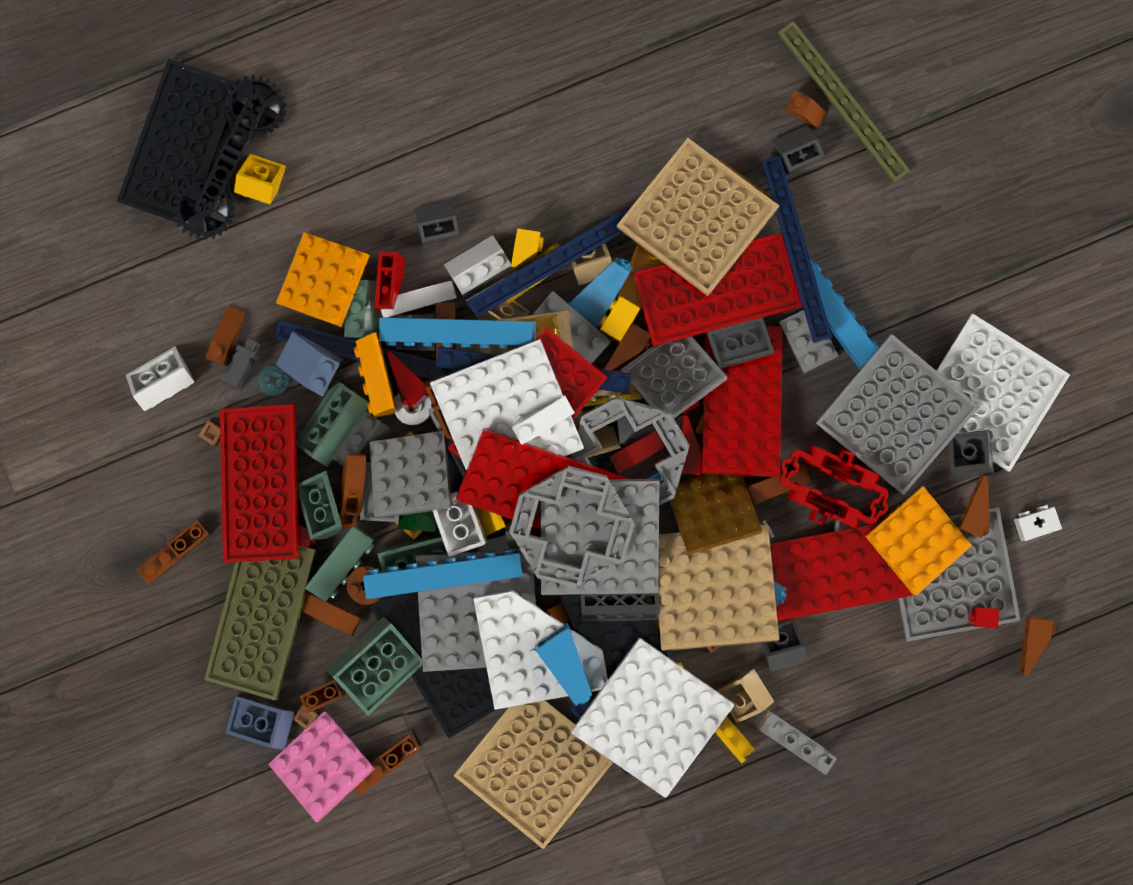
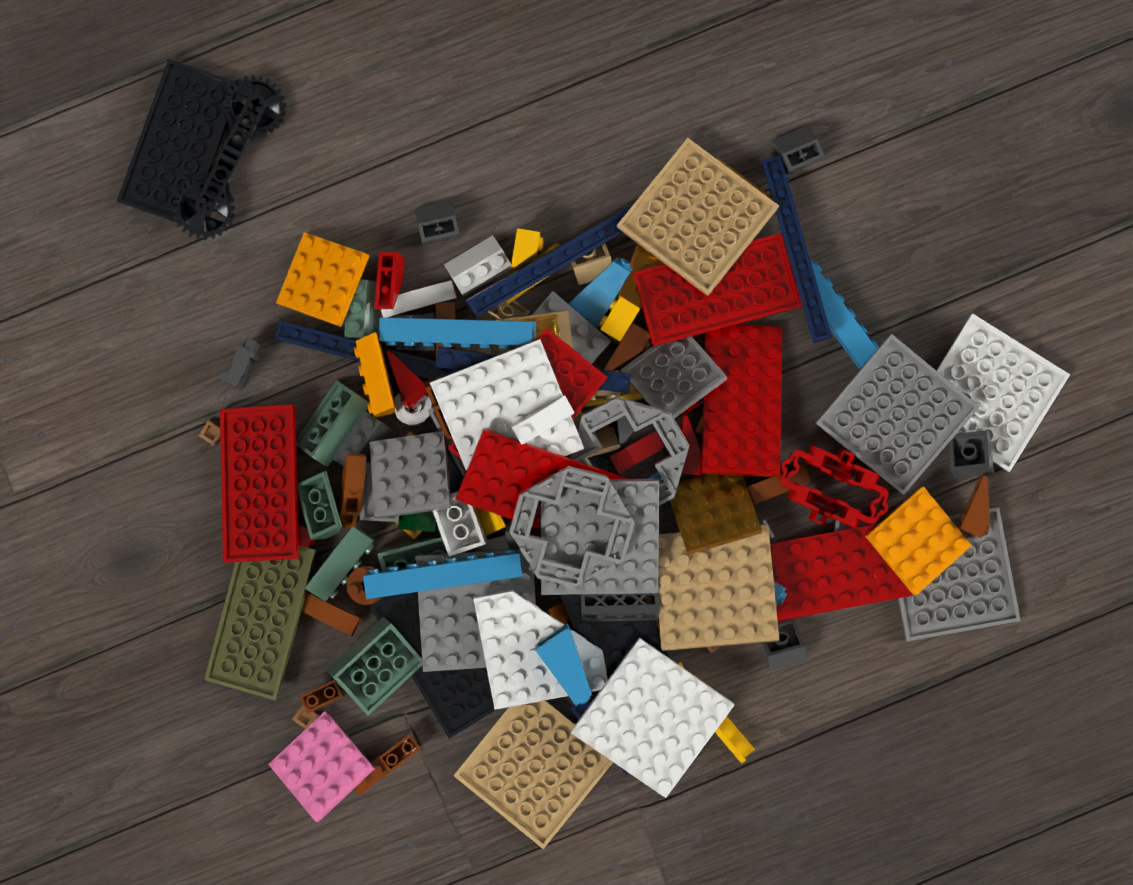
(159, 379): white slope -> none
(173, 552): dark orange slope -> none
(225, 336): dark orange slope -> none
(259, 179): yellow slope -> none
(260, 723): sand blue slope -> none
(270, 389): clear light blue gear -> none
(309, 363): sand blue slope -> none
(740, 343): dark grey plate -> none
(747, 694): tan slope -> none
(795, 741): light grey window -> none
(805, 110): dark orange slope -> none
(806, 352): light grey plate -> none
(843, 102): olive plate -> none
(984, 617): red brick -> none
(1035, 640): dark orange slope -> none
(1048, 524): white brick -> none

